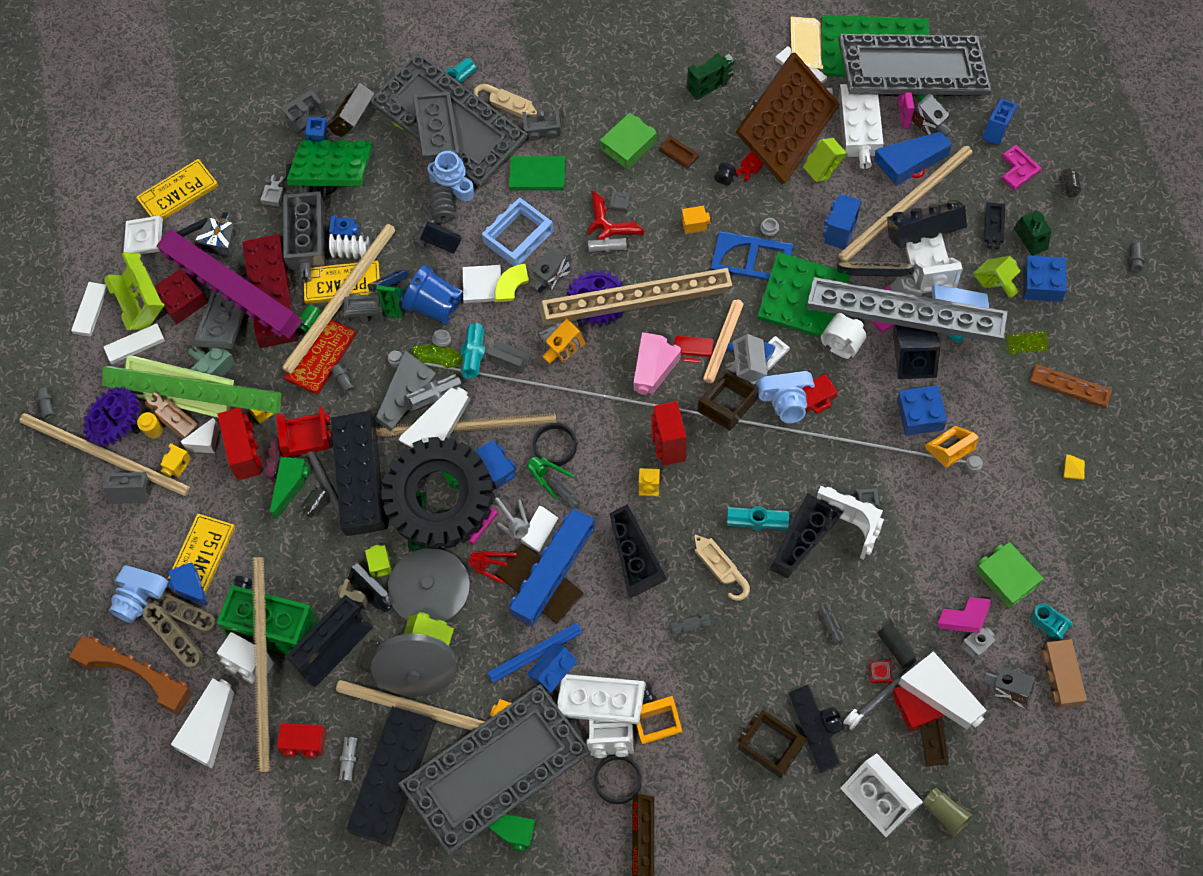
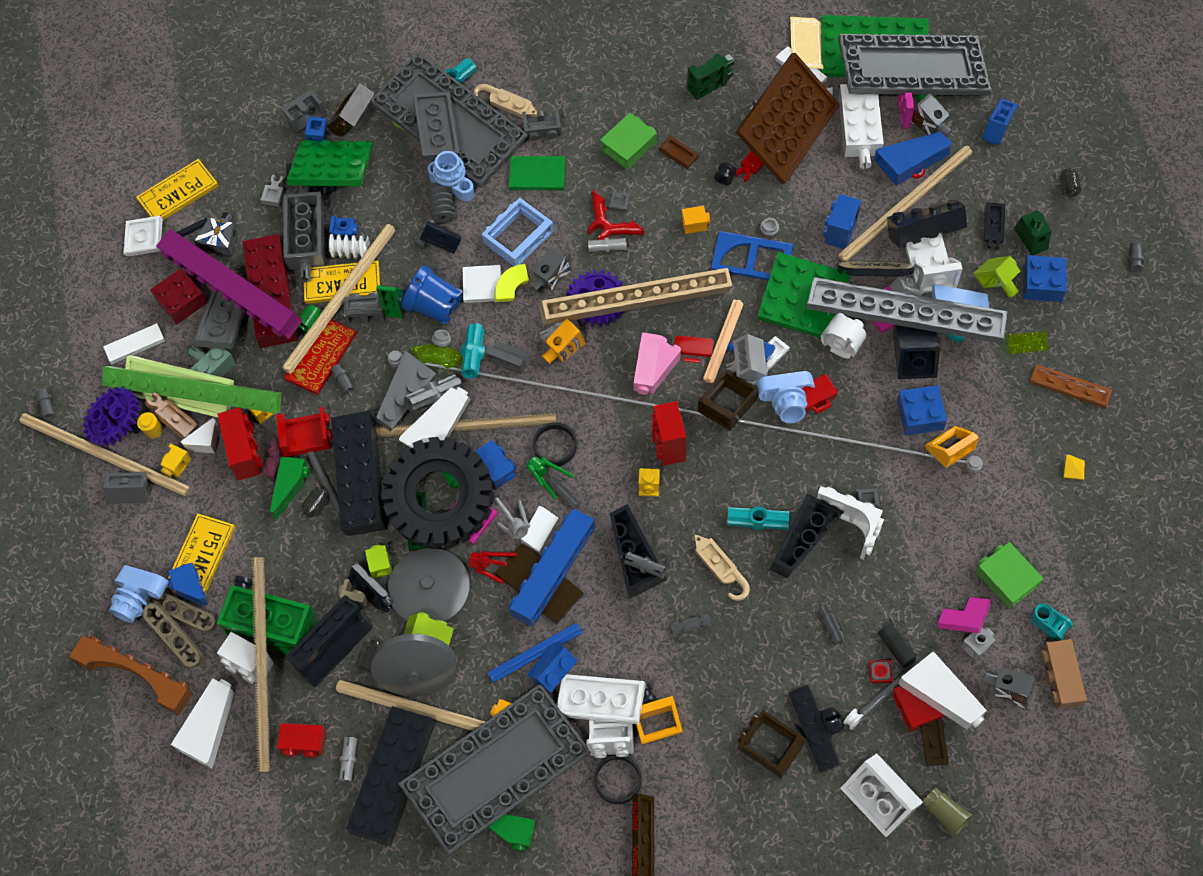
(89, 309): white tile -> none
(122, 285): lime piece -> none
(388, 279): dark blue tile -> none
(645, 565): none -> dark grey pin
(824, 159): lime brick -> none
(1023, 167): dark pink tile -> none

